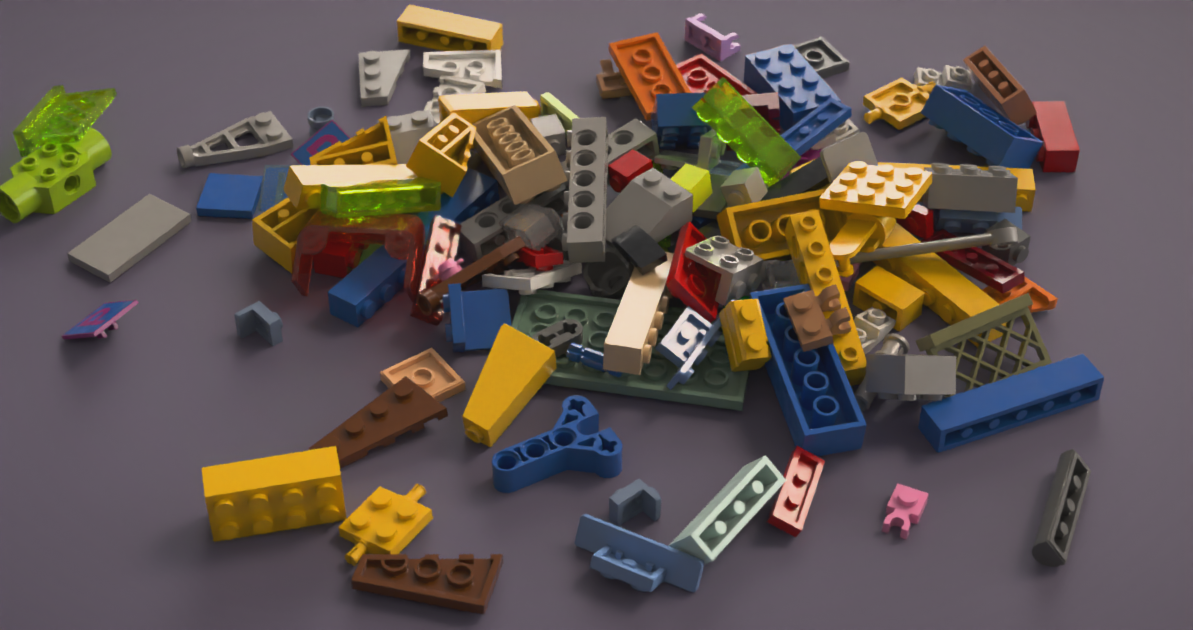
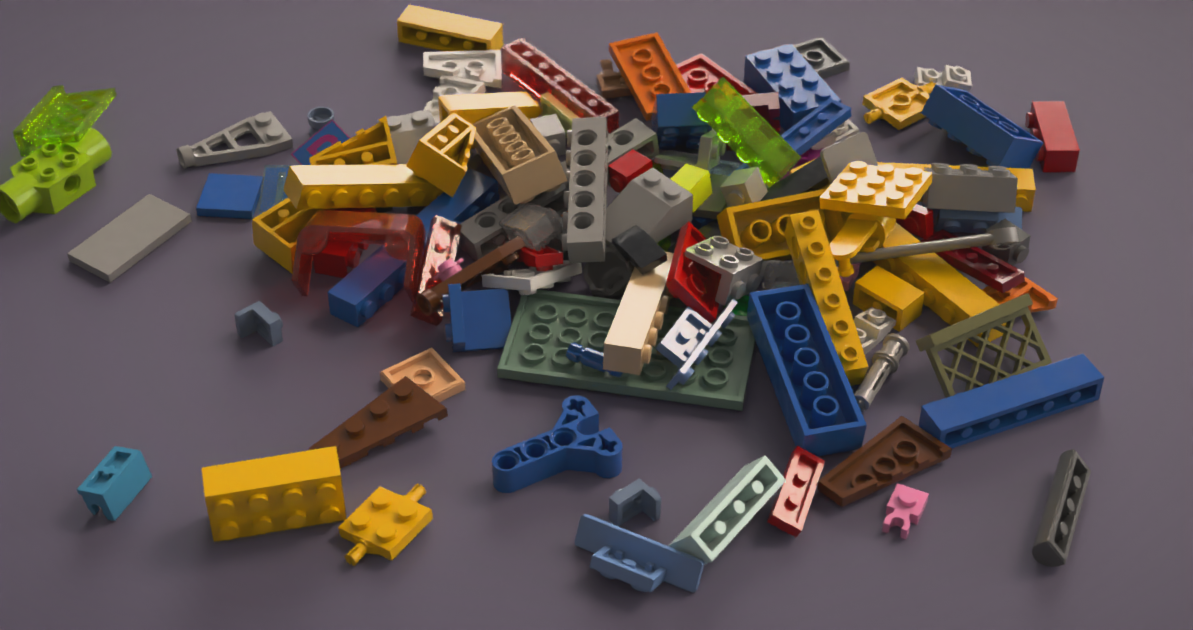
(99, 320): piece -> none
(115, 482): none -> dark azure hinge
(379, 75): light grey wing -> none
(380, 197): clear neon green brick -> none
(448, 583): reddish brown wing -> none
(506, 384): yellow slope -> none
(541, 75): none -> clear red brick
(561, 335): dark grey beam -> none
(710, 40): lavender hinge -> none
(745, 335): yellow brick -> none
(808, 320): medium nougat plate -> none
(883, 460): none -> reddish brown wing
(910, 376): light grey brick -> none
(1000, 86): nougat brick -> none

